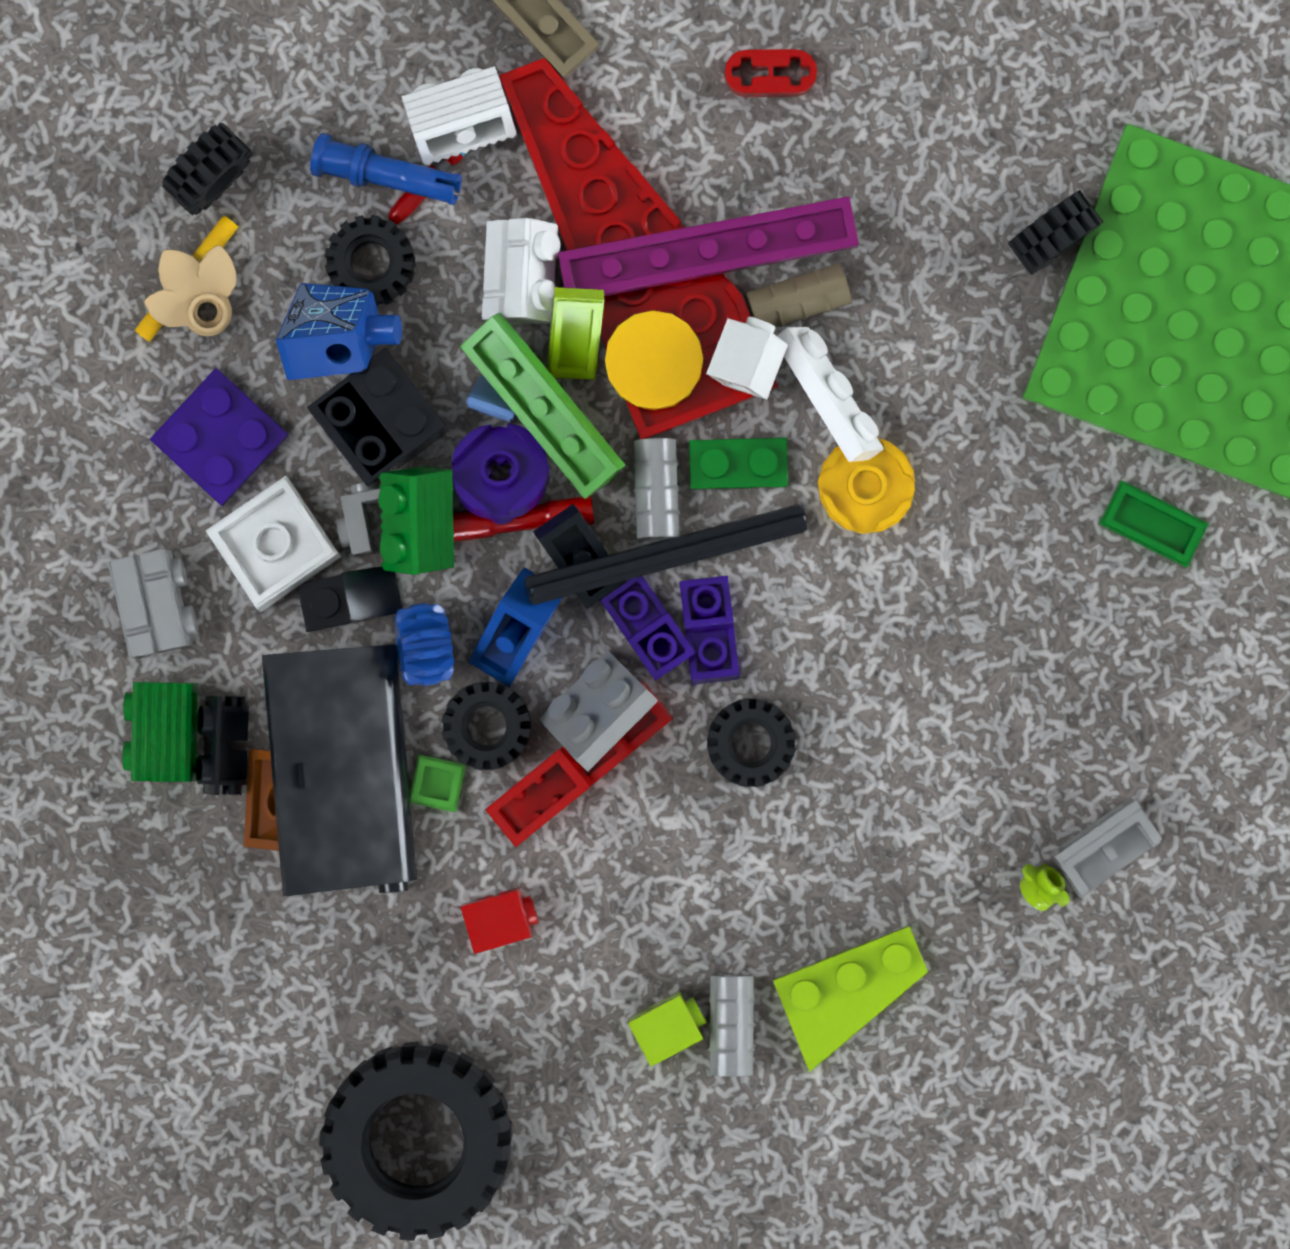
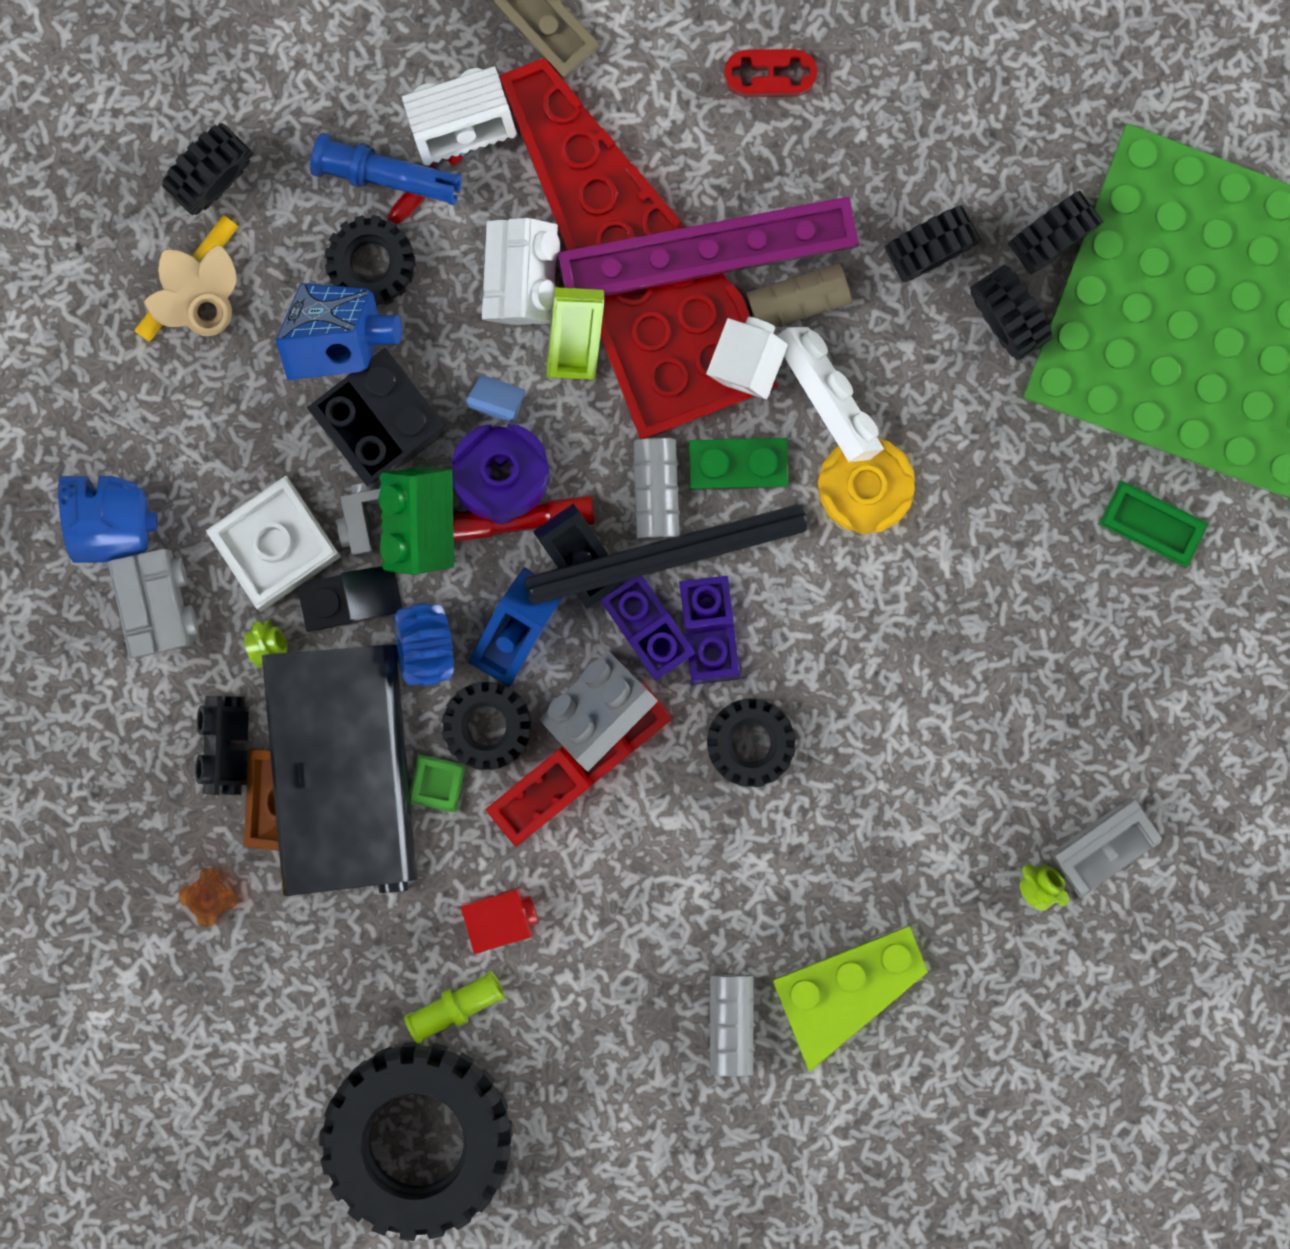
(105, 520): none -> blue helmet
(162, 731): green brick -> none
(194, 897): none -> clear orange plate
(219, 437): dark purple plate -> none
(264, 640): none -> lime plate
(454, 1007): none -> lime pin
(542, 406): bright green fence -> none
(654, 360): yellow tile -> none
(667, 1027): lime brick -> none
(932, 243): none -> black tyre
(1011, 312): none -> black tyre

